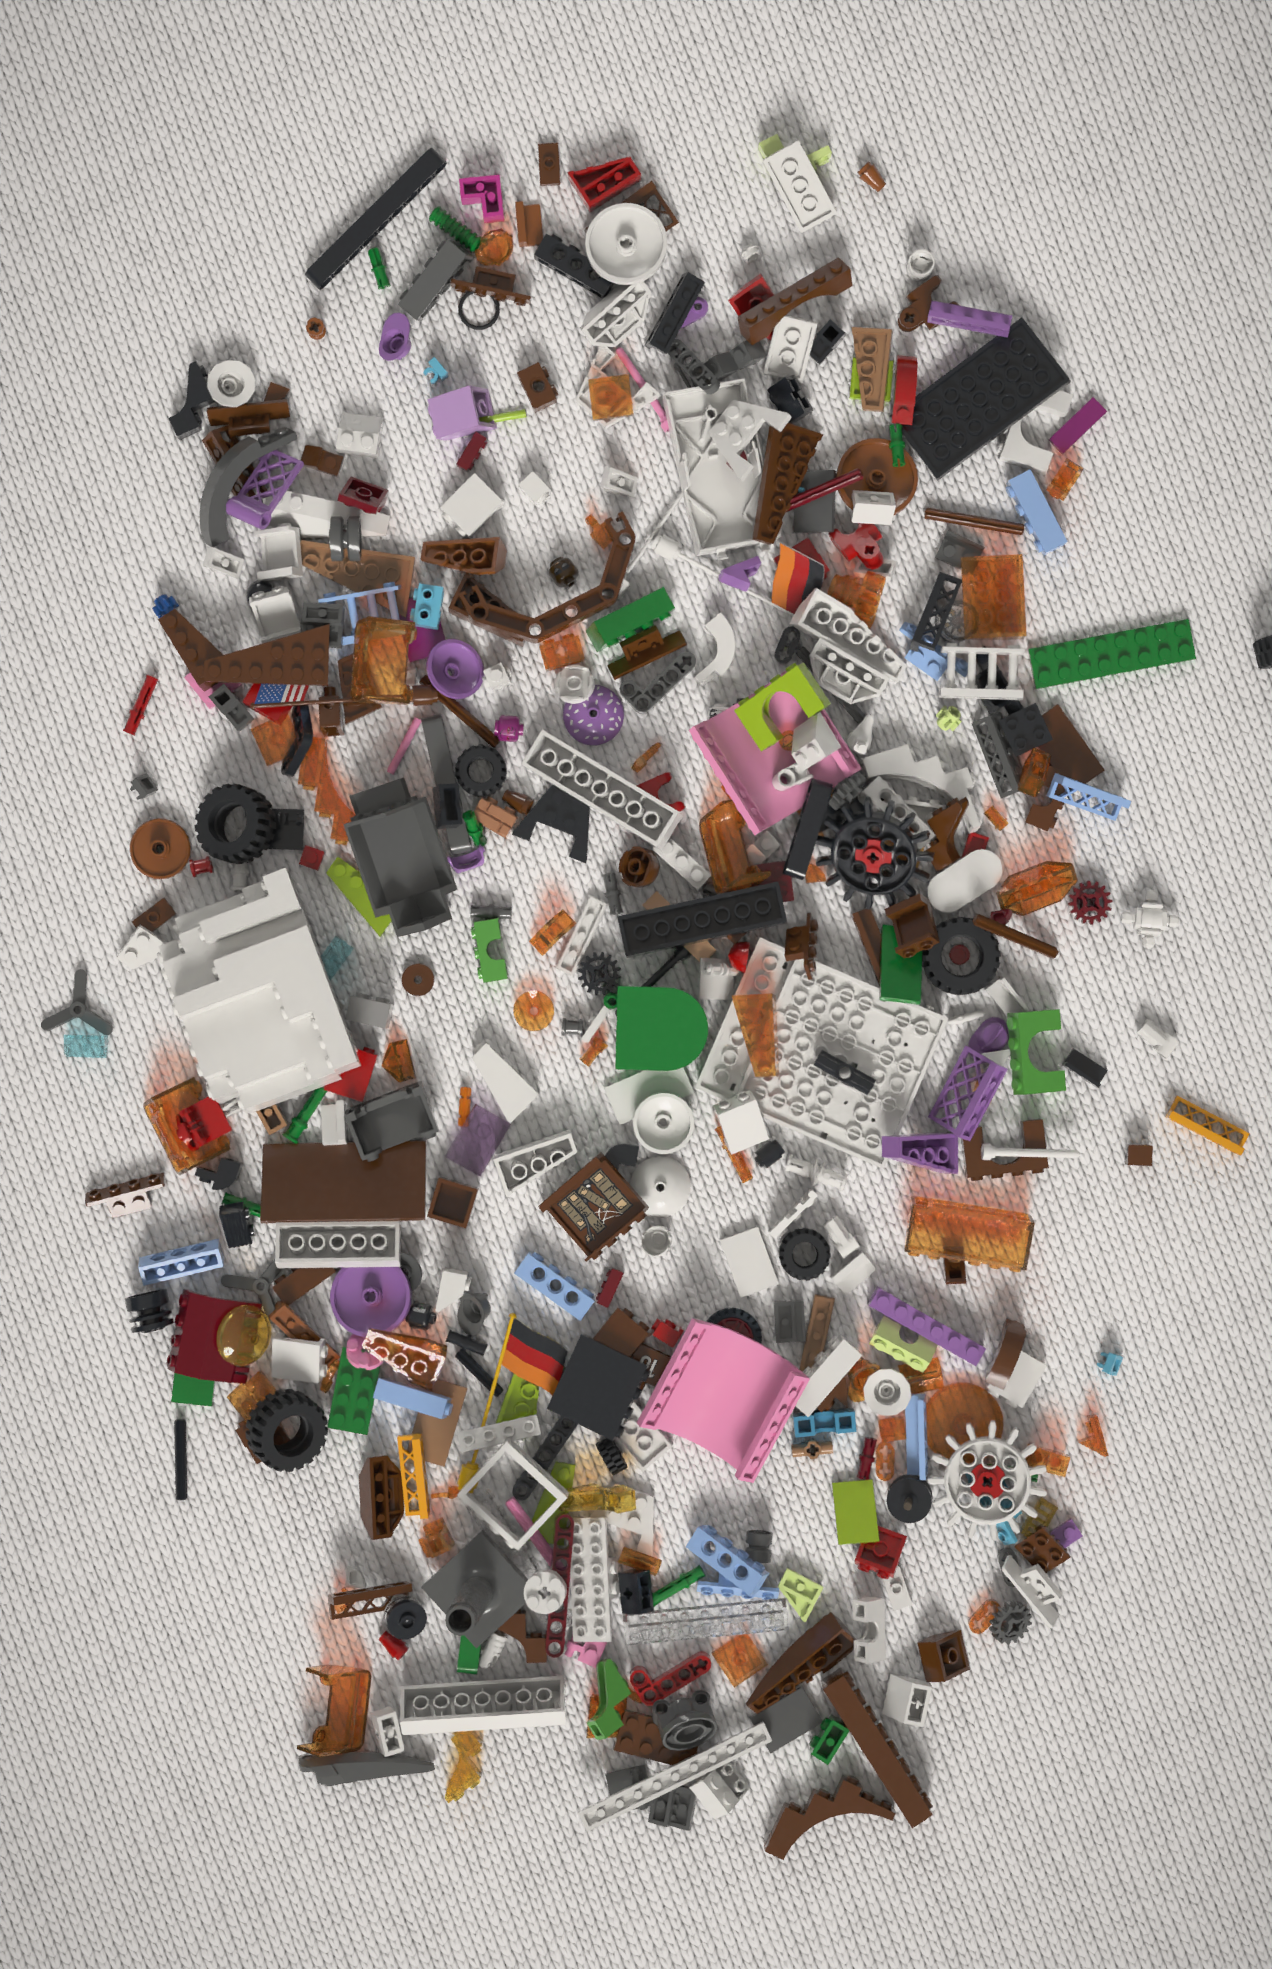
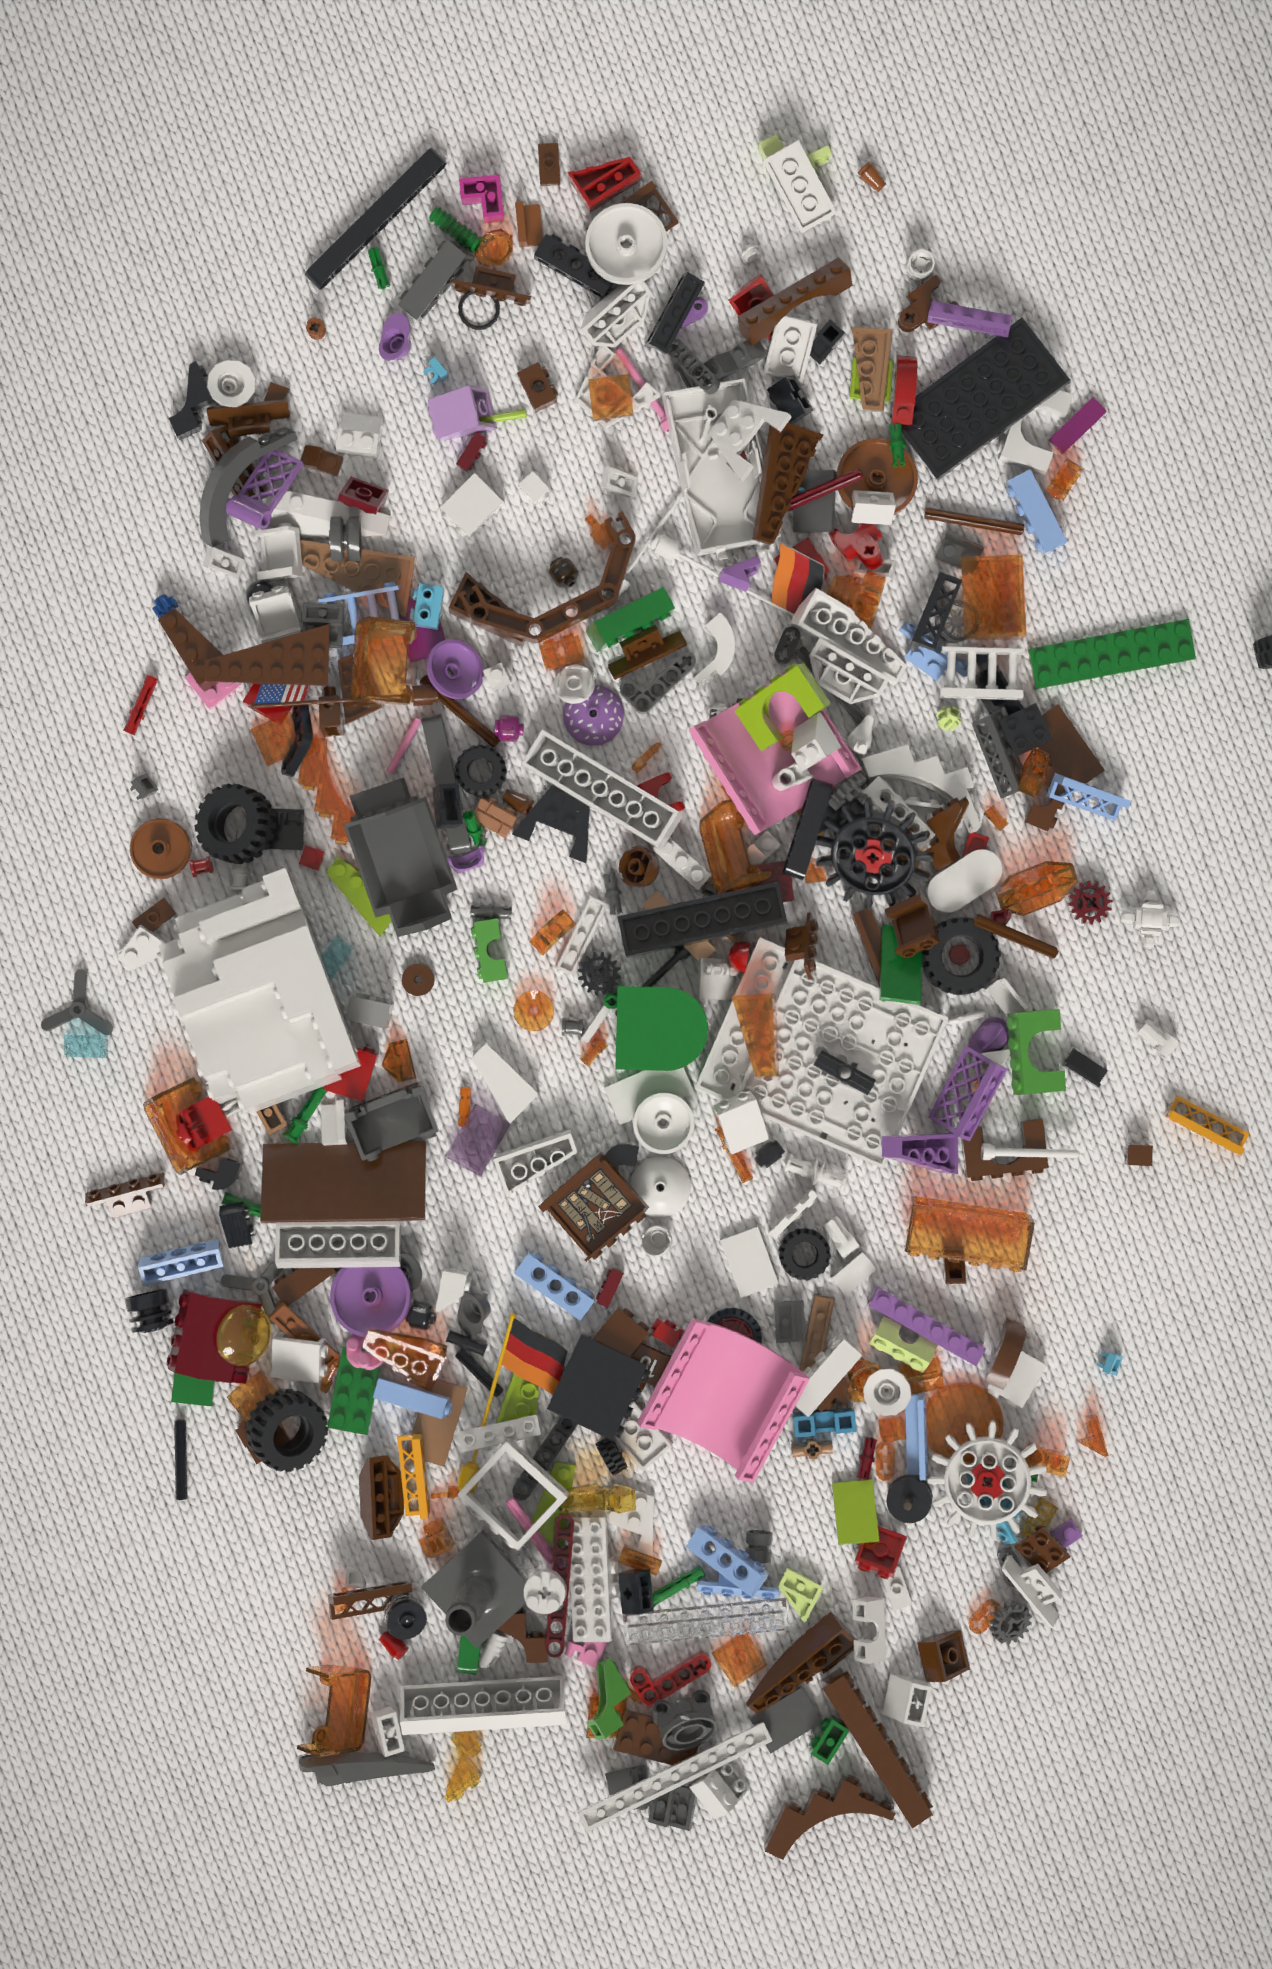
(231, 707): dark grey brick -> none
(453, 1202): reddish brown piece -> none
(472, 556): dark orange wedge -> none

